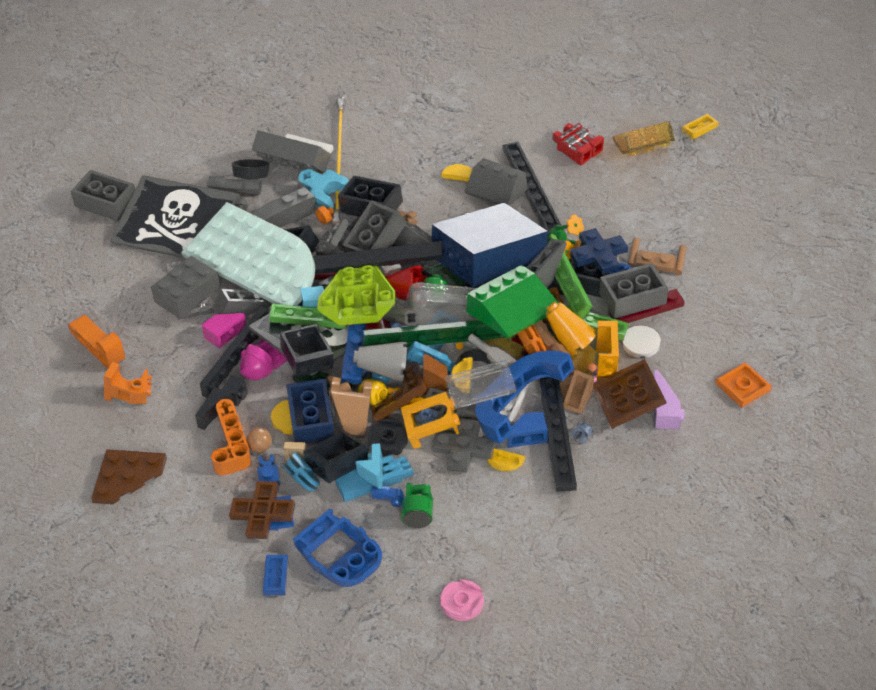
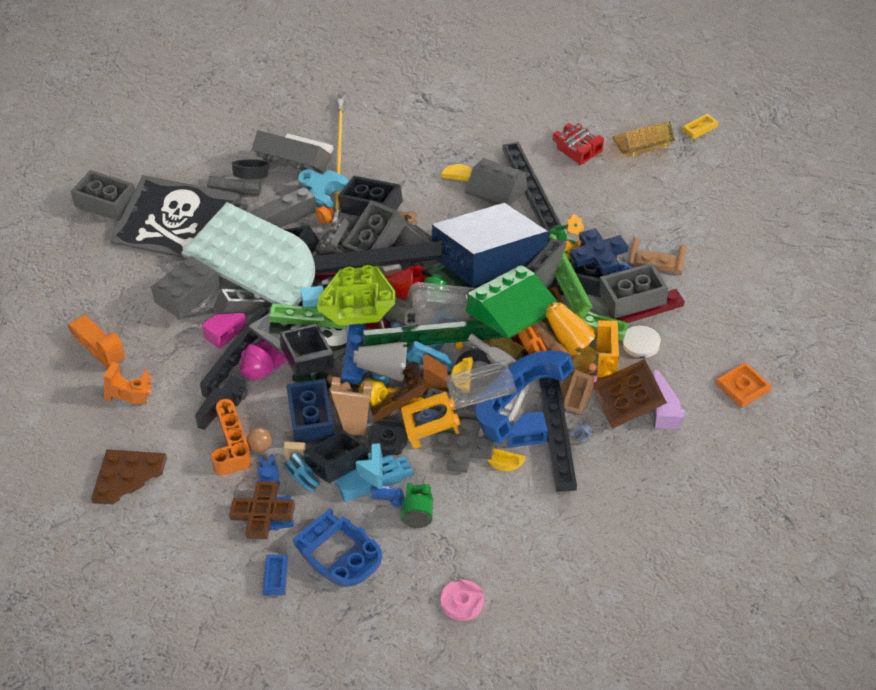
(281, 417): yellow tile -> none

